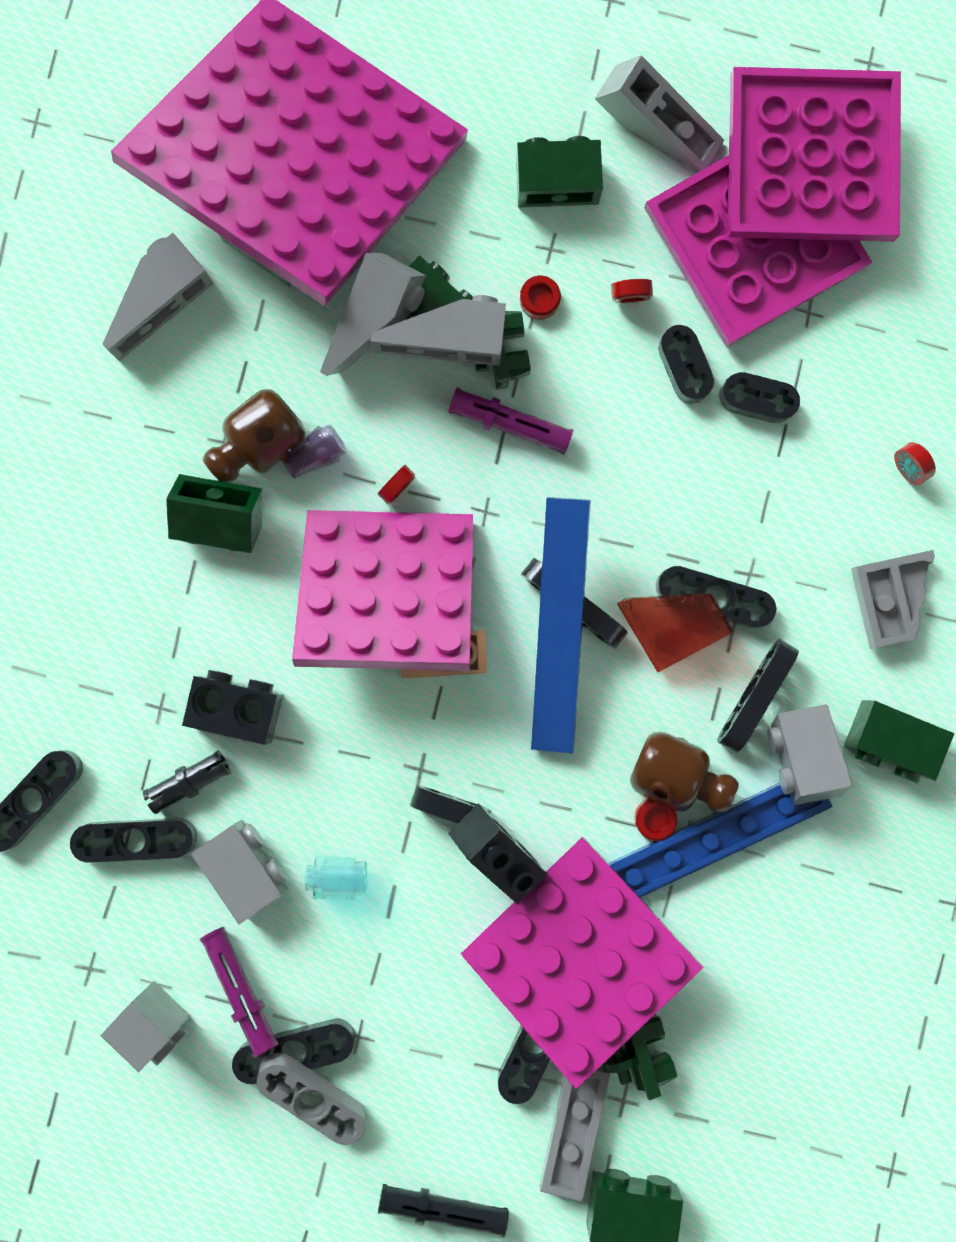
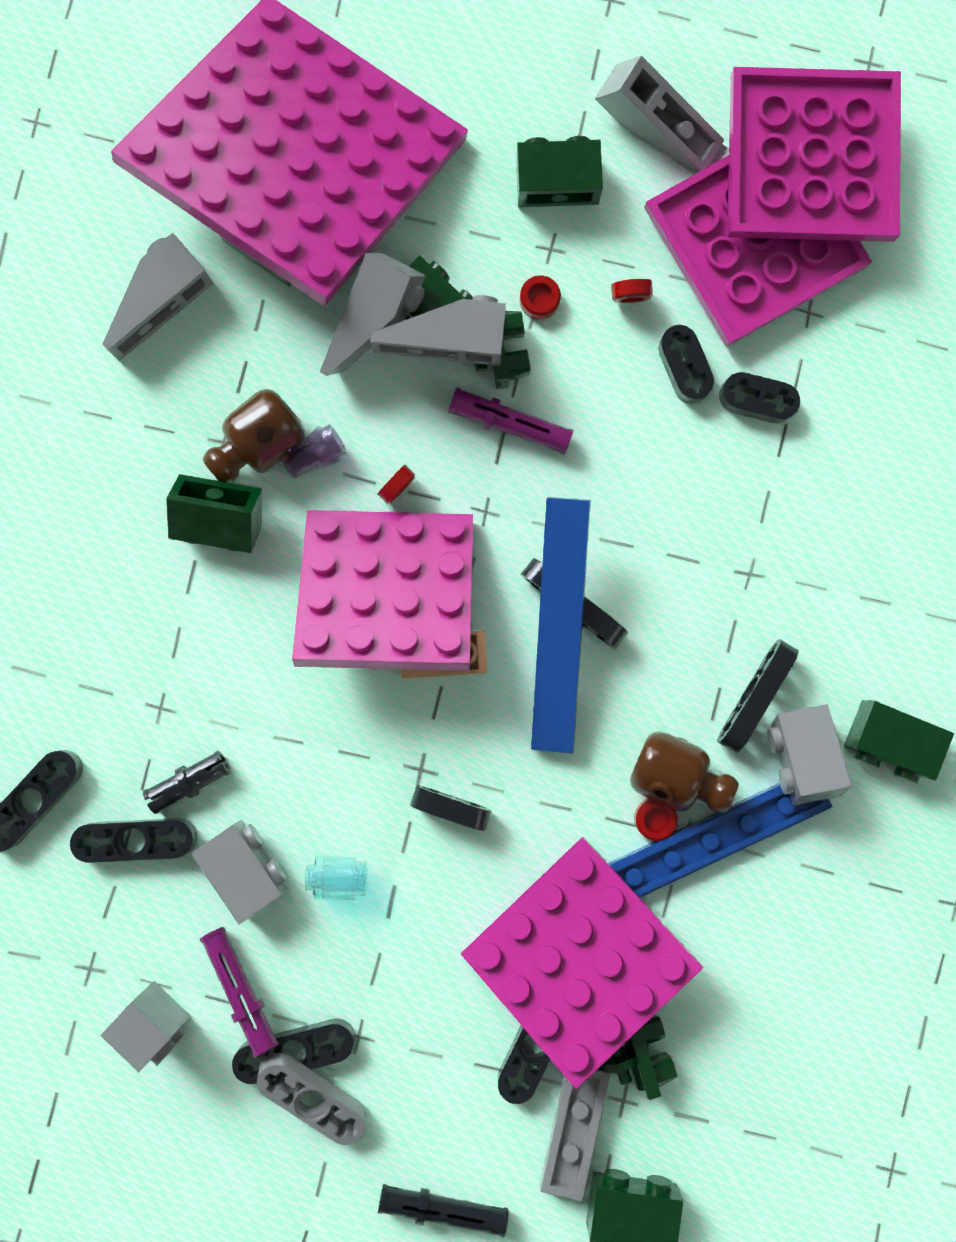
(232, 718): black brick -> none
(497, 854): black brick -> none
(674, 625): clear red wing -> none
(748, 595): black beam -> none
(891, 597): light grey wing -> none
(915, 463): red tile -> none

